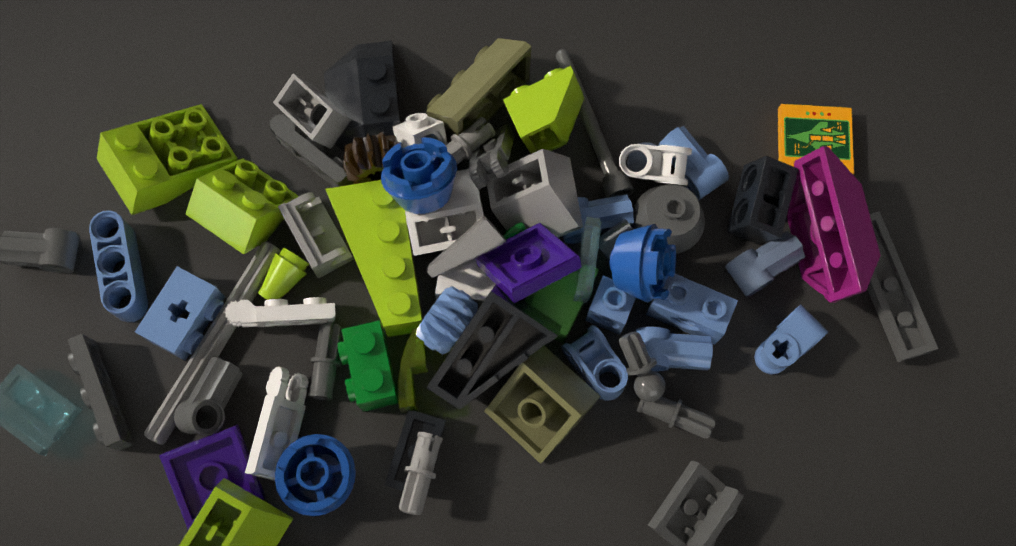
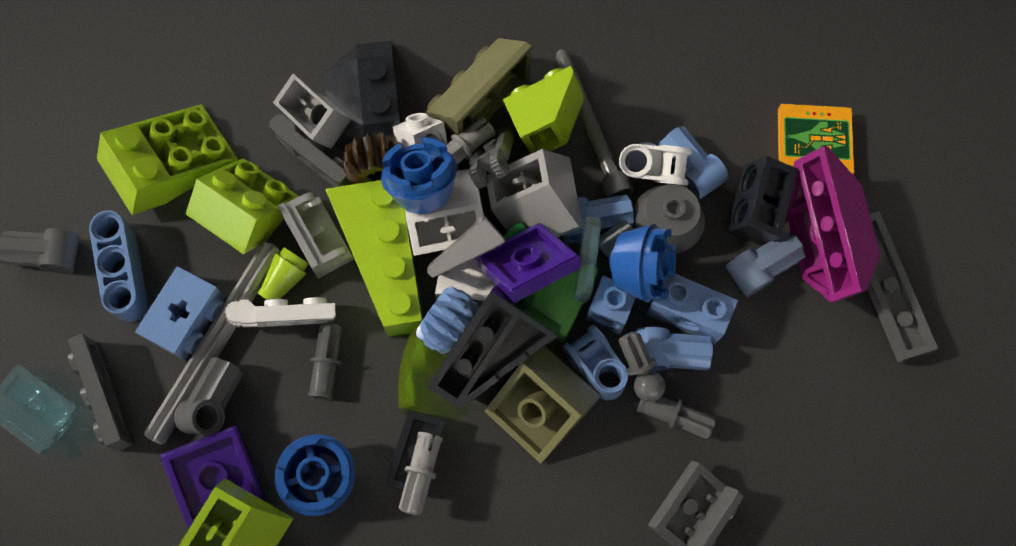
(278, 421): white hinge -> none
(370, 366): green brick -> none
(792, 339): medium blue piece -> none

